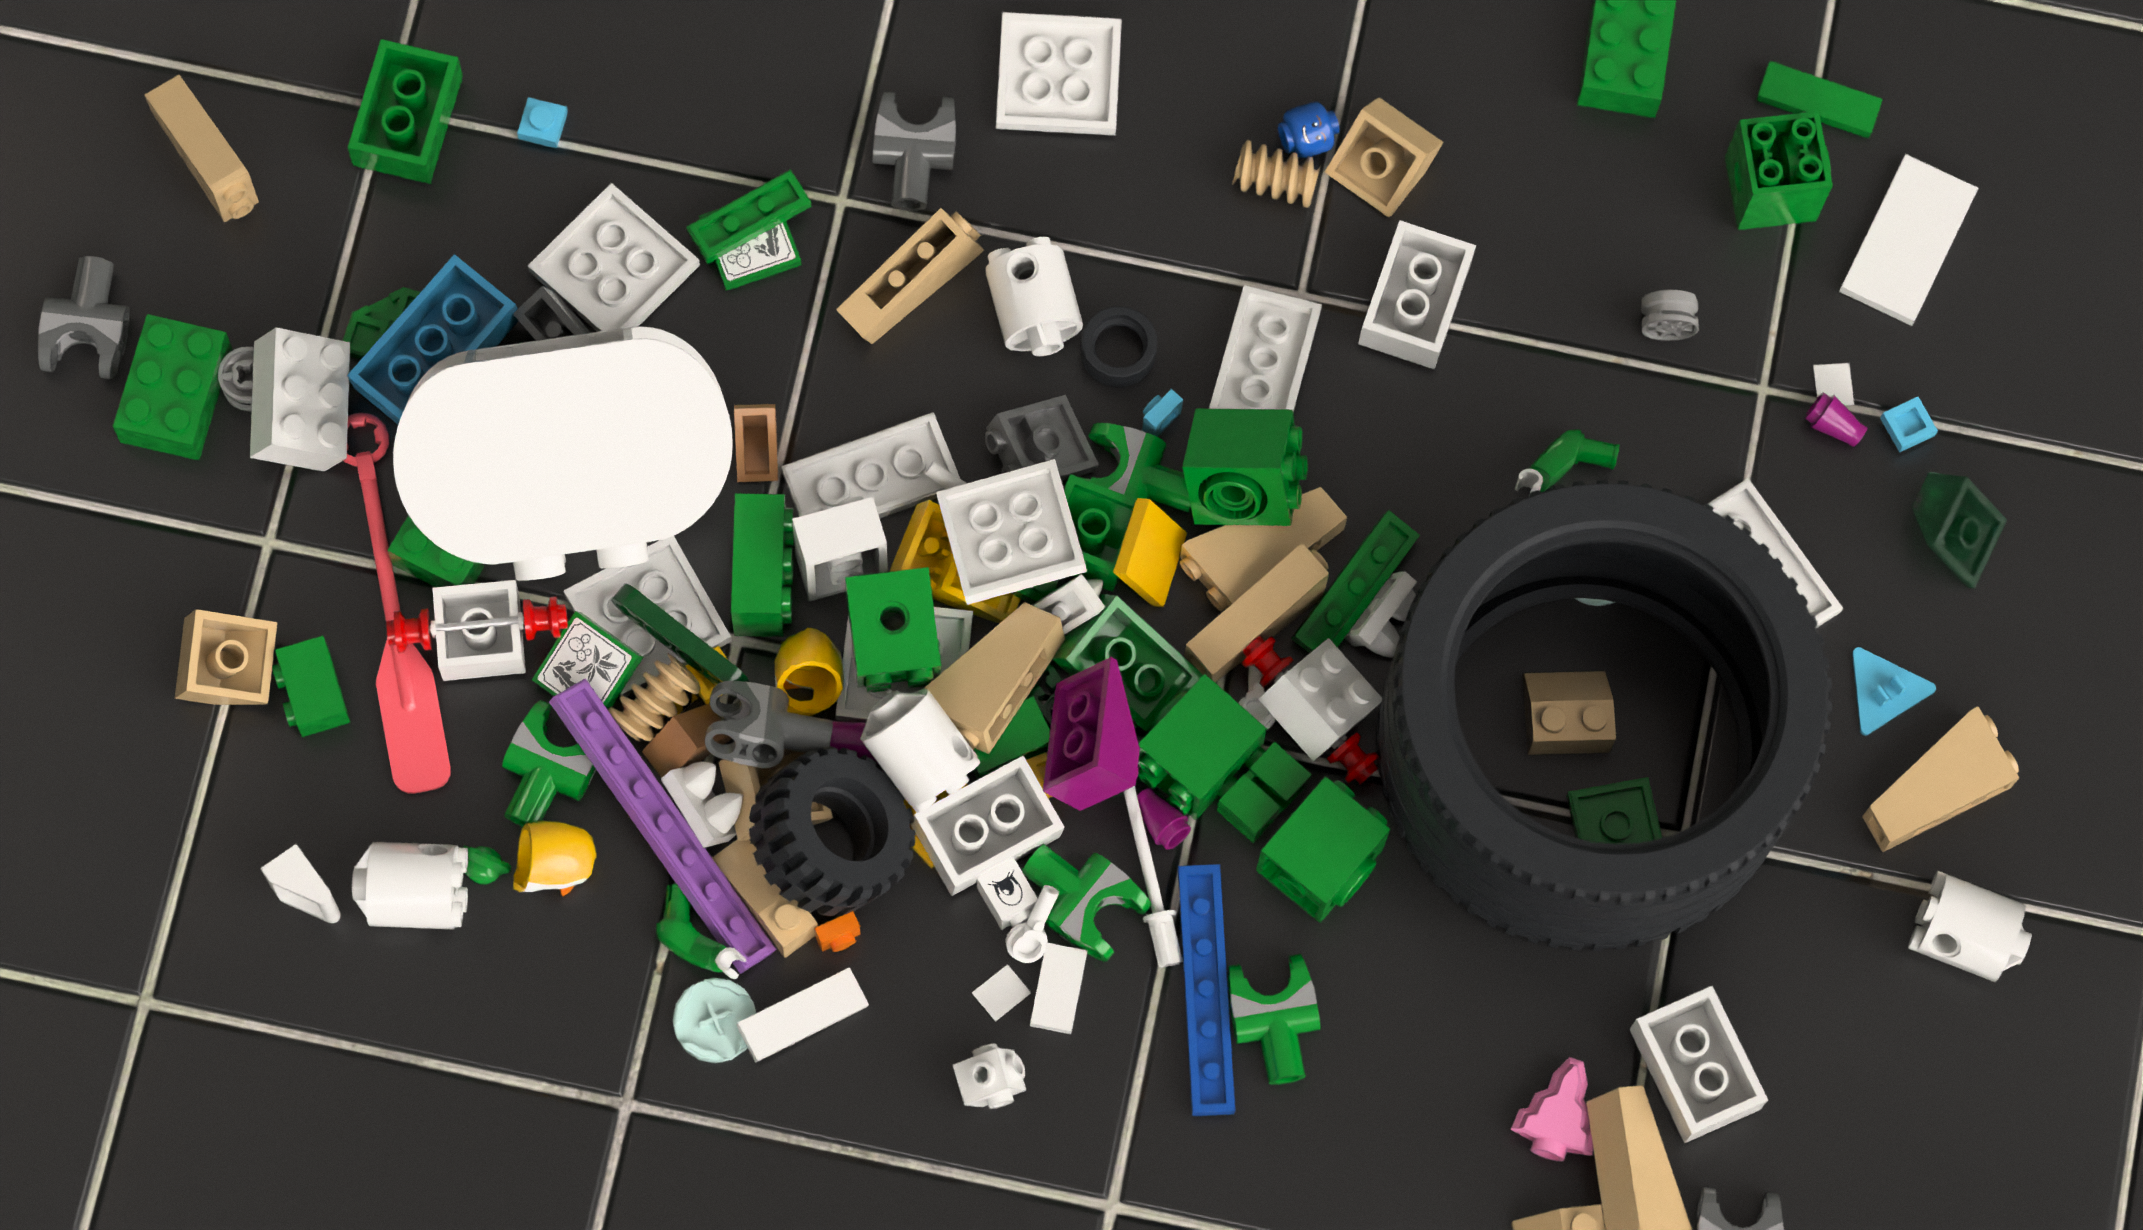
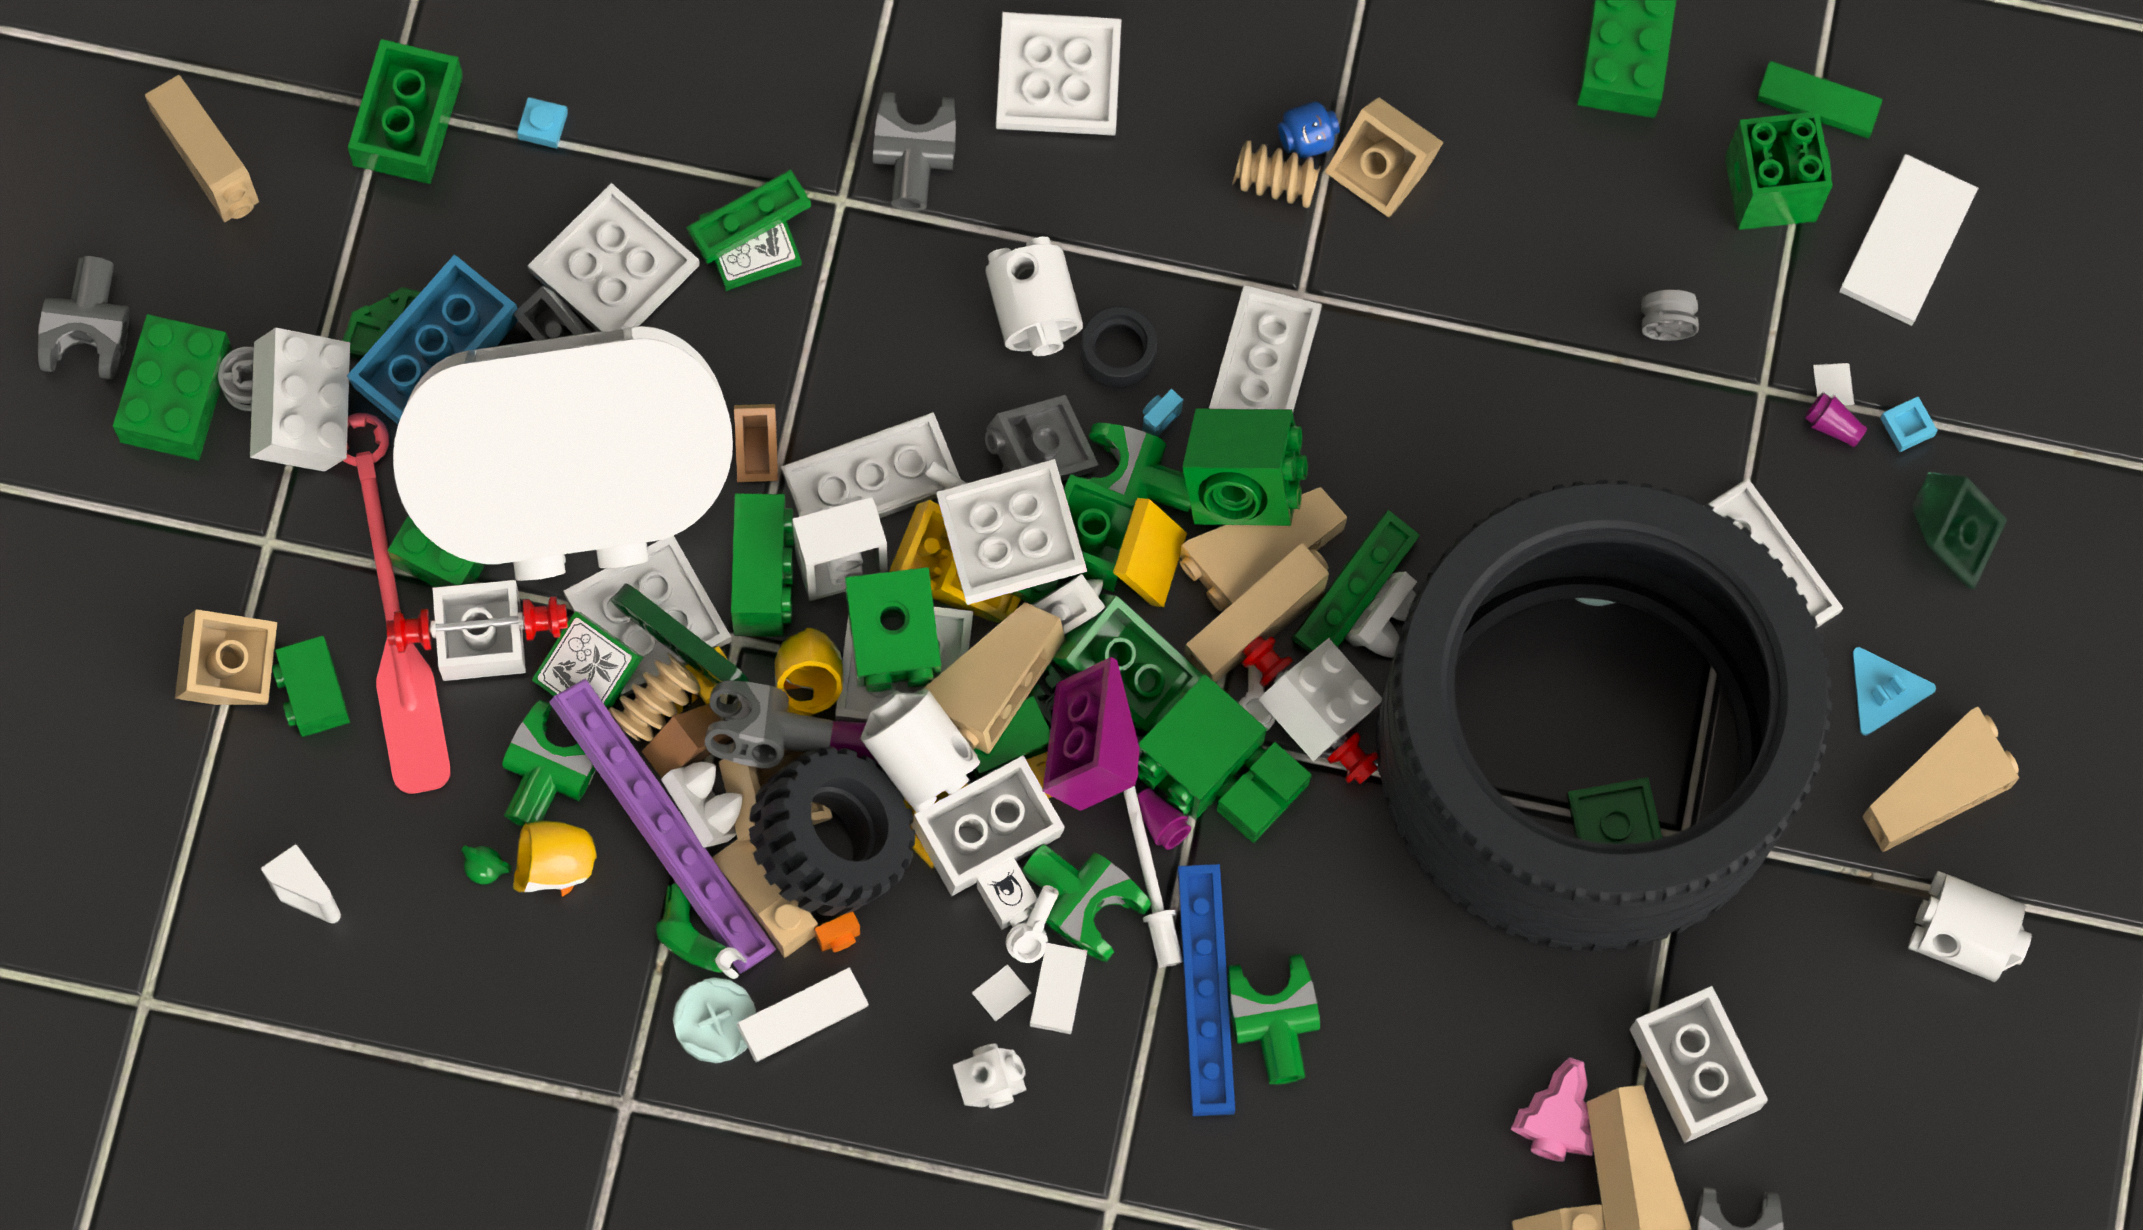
(412, 885): white cylinder -> none
(912, 274): tan slope -> none
(1324, 849): green brick -> none
(1416, 294): white brick -> none
(1561, 457): green arm -> none
(1568, 713): tan slope -> none

